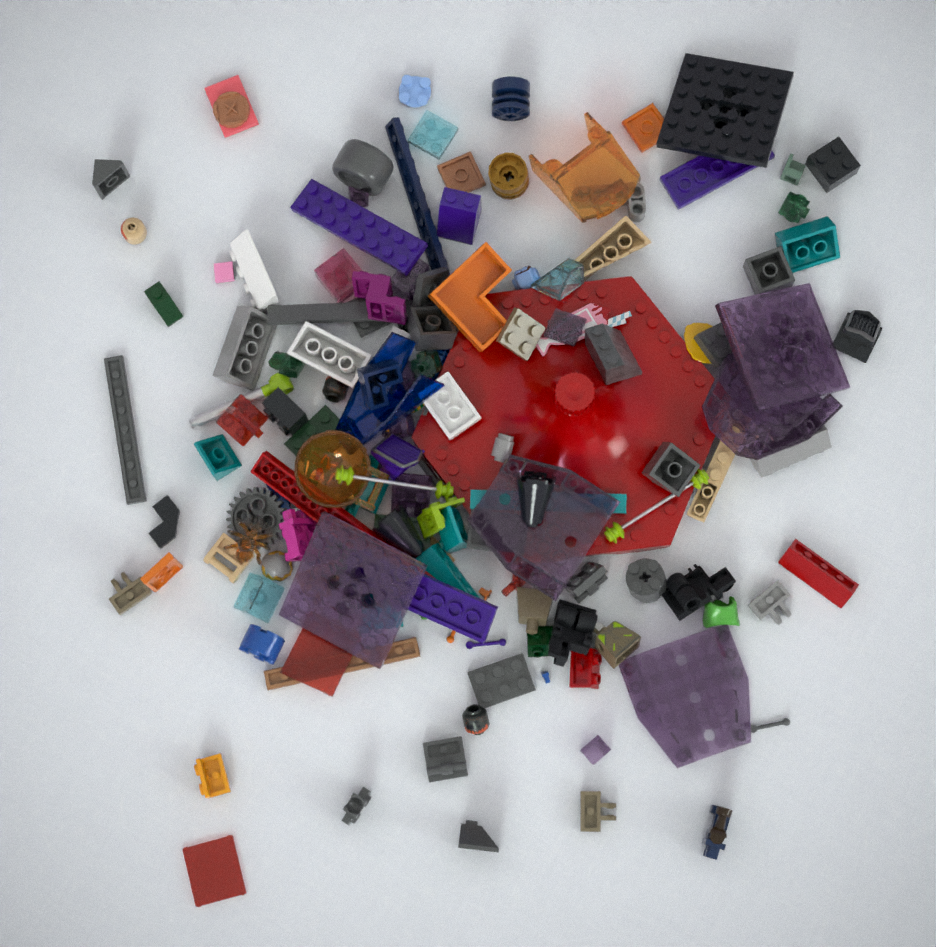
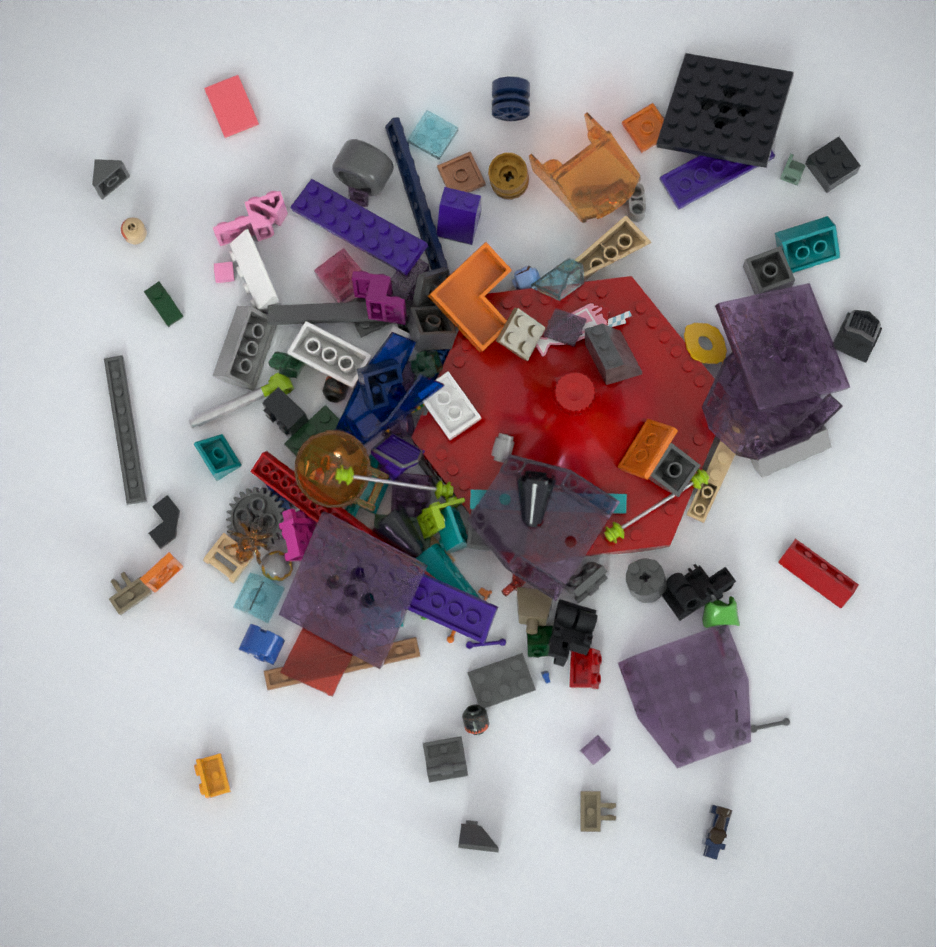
(214, 871): clear red piece -> none
(231, 109): nougat tile -> none
(242, 420): clear red bracket -> none
(262, 214): none -> bright pink piece
(355, 806): dark grey plate -> none
(414, 91): light blue piece -> none
(615, 642): dark tan torso -> none
(647, 448): none -> orange tile
(714, 344): dark grey plate -> none
(769, 600): light grey hinge -> none
(794, 207): clear green brick -> none

